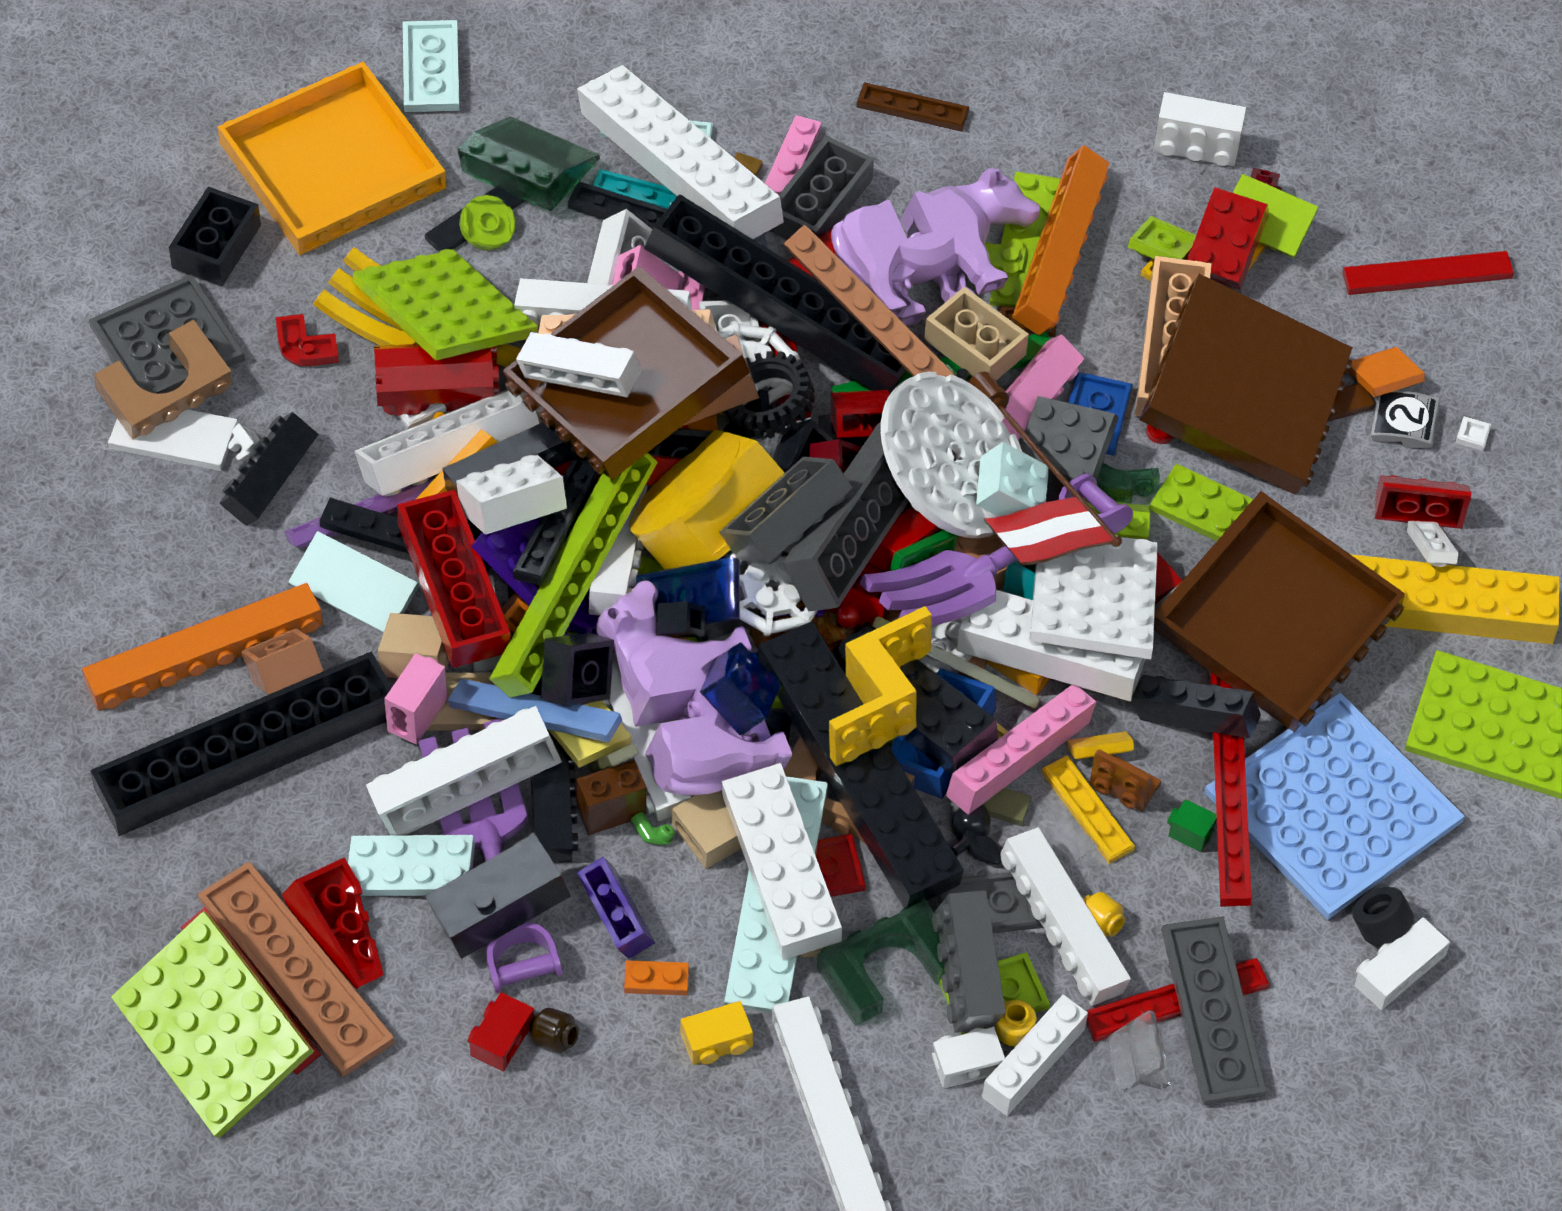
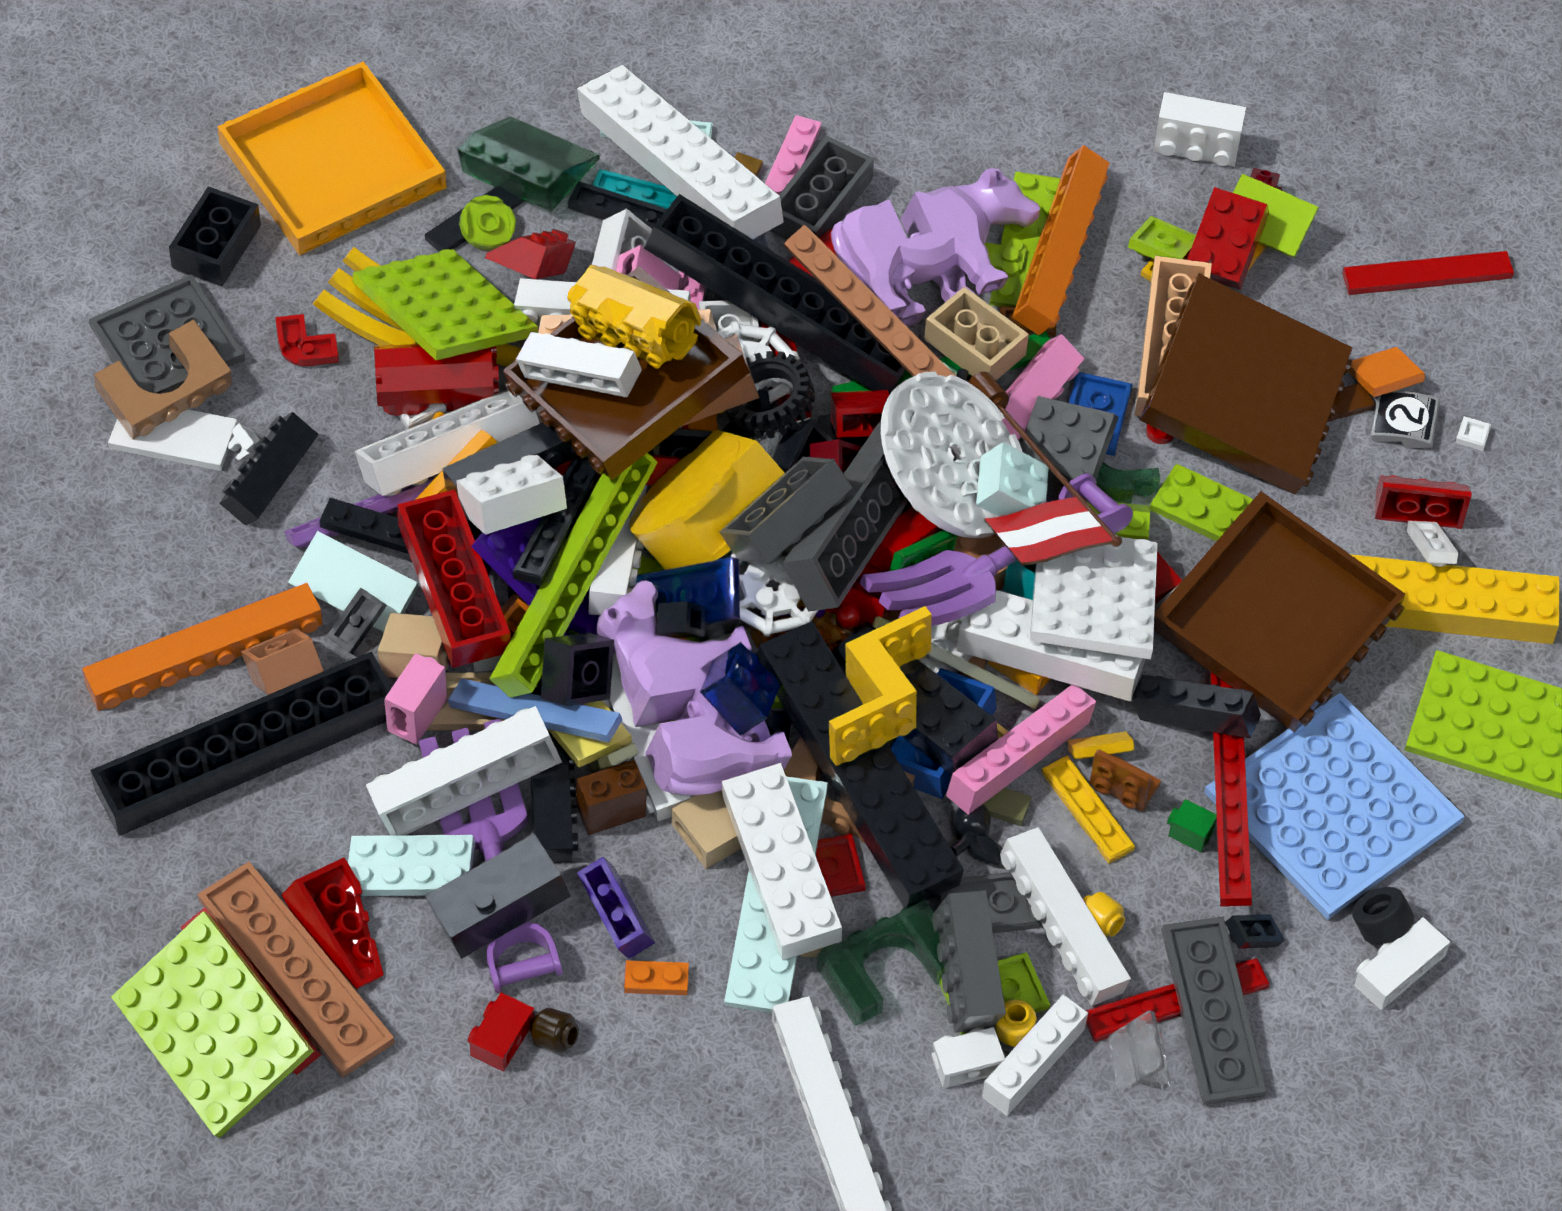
(356, 620): none -> black plate
(430, 66): light aqua plate -> none
(536, 254): none -> red slope
(632, 312): none -> yellow brick
(650, 834): bright green arm -> none
(716, 1033): yellow brick -> none
(913, 107): reddish brown tile -> none
(1254, 931): none -> black plate

